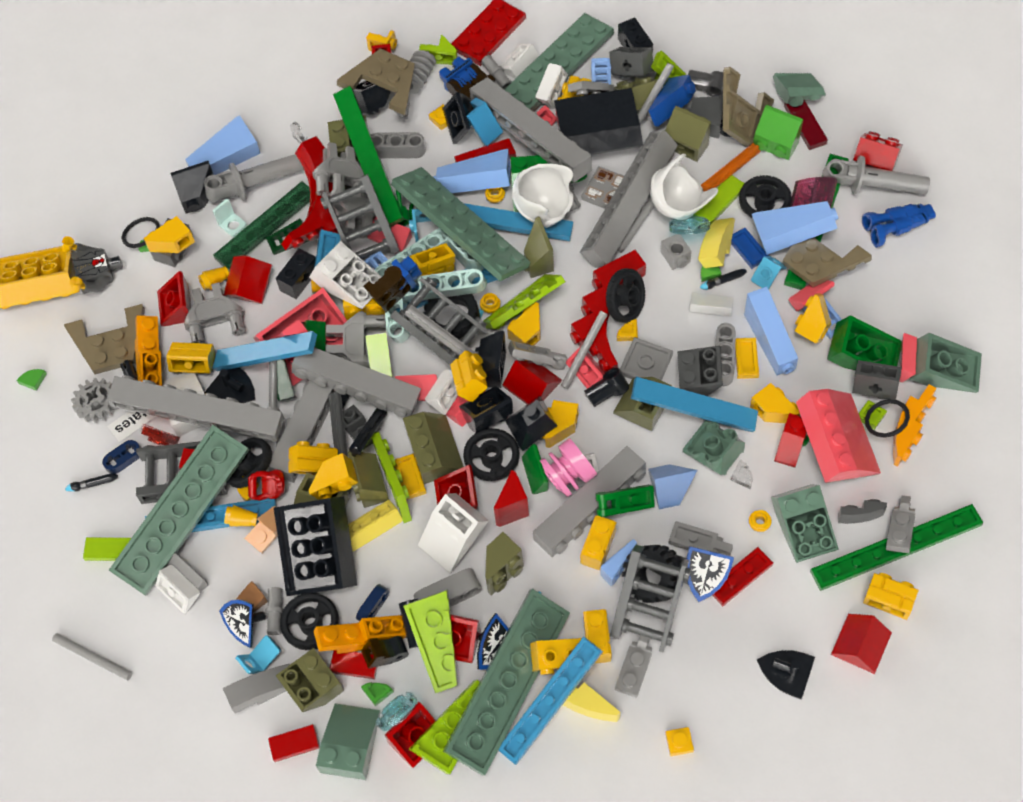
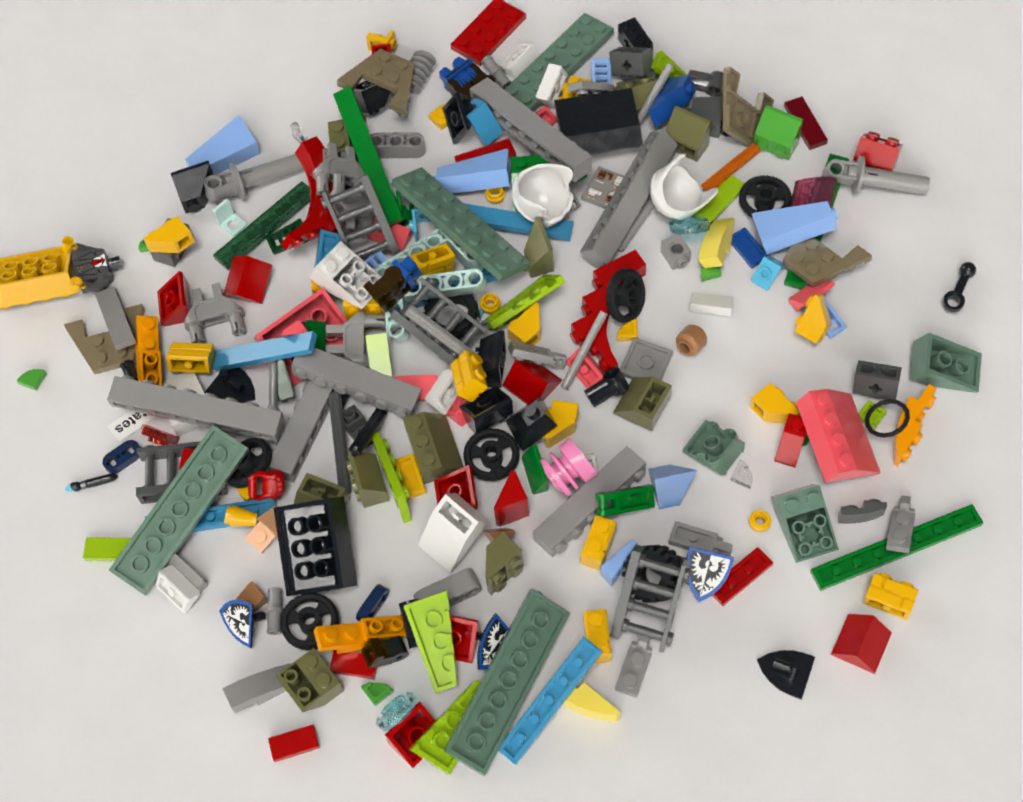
(91, 656): light grey bar -> none
(94, 400): light grey gear -> none
(115, 318): none -> light grey tile
(131, 225): black piece -> none
(213, 276): yellow cone -> none
(260, 657): medium azure bracket -> none
(296, 273): black brick -> none
(309, 458): yellow brick -> none
(333, 476): yellow slope -> none
(348, 742): sand green slope -> none
(373, 524): light yellow slope -> none
(444, 53): lime slope -> none
(491, 534): none -> medium nougat slope
(551, 654): yellow brick -> none
(679, 741): yellow plate -> none
(691, 340): none -> medium nougat head
(694, 404): dark azure tile -> none
(700, 370): dark grey slope -> none
(723, 279): black piece -> none
(727, 346): light grey beam -> none
(746, 358): yellow tile -> none
(770, 331): light blue slope -> none
(797, 87): sand green slope -> none
(860, 341): green slope -> none
(898, 220): blue piece -> none
(908, 357): coral slope -> none
(967, 270): none -> black piece

